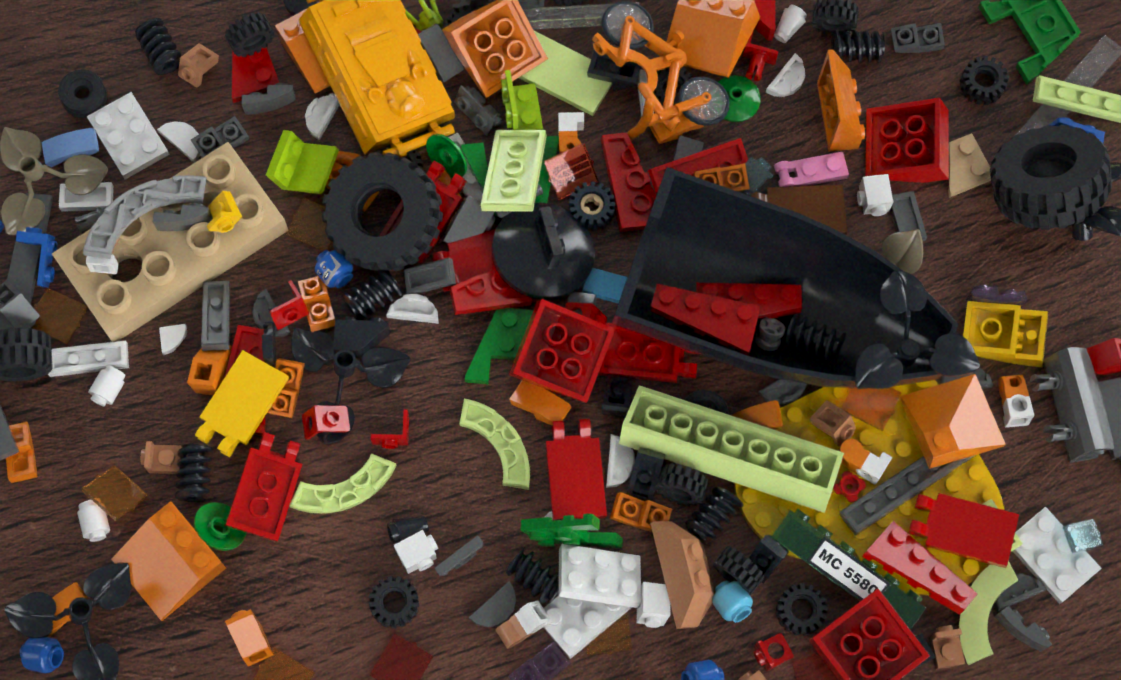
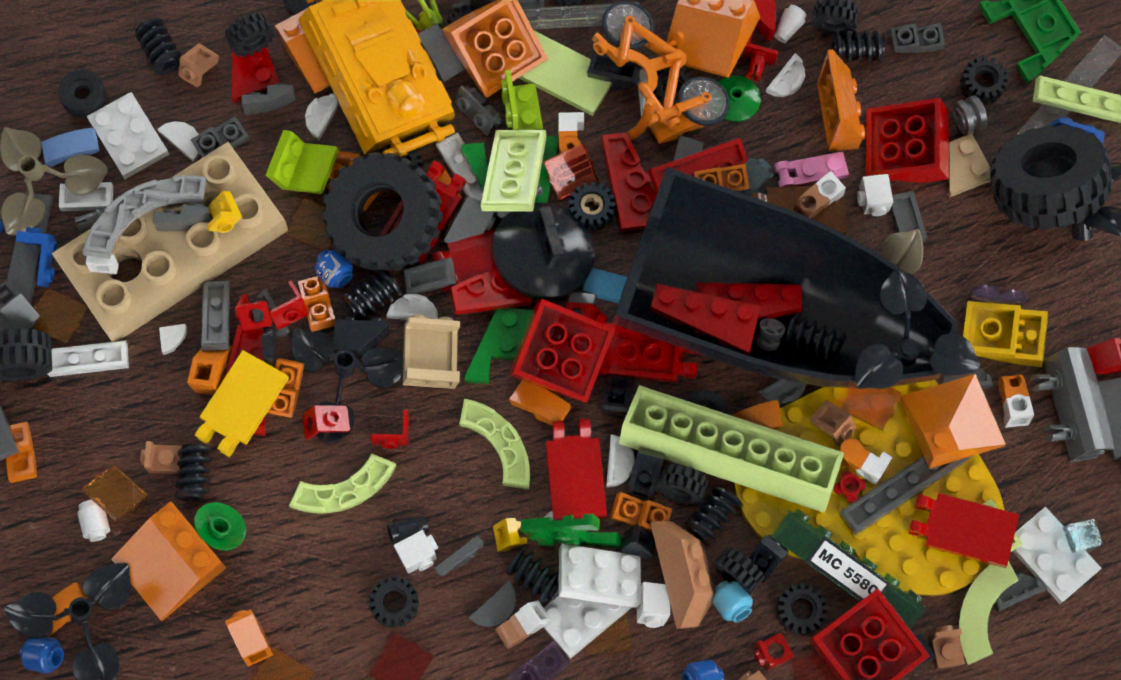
(107, 386): white brick -> none
(244, 313): none -> red bracket
(265, 490): red tile -> none
(430, 352): none -> tan panel
(447, 154): green dish -> none
(507, 535): none -> yellow tile
(638, 542): none -> black slope
(820, 195): none -> leg
(909, 559): wing -> none
(969, 115): none -> flat silver wheel
(1033, 635): dark grey slope -> none

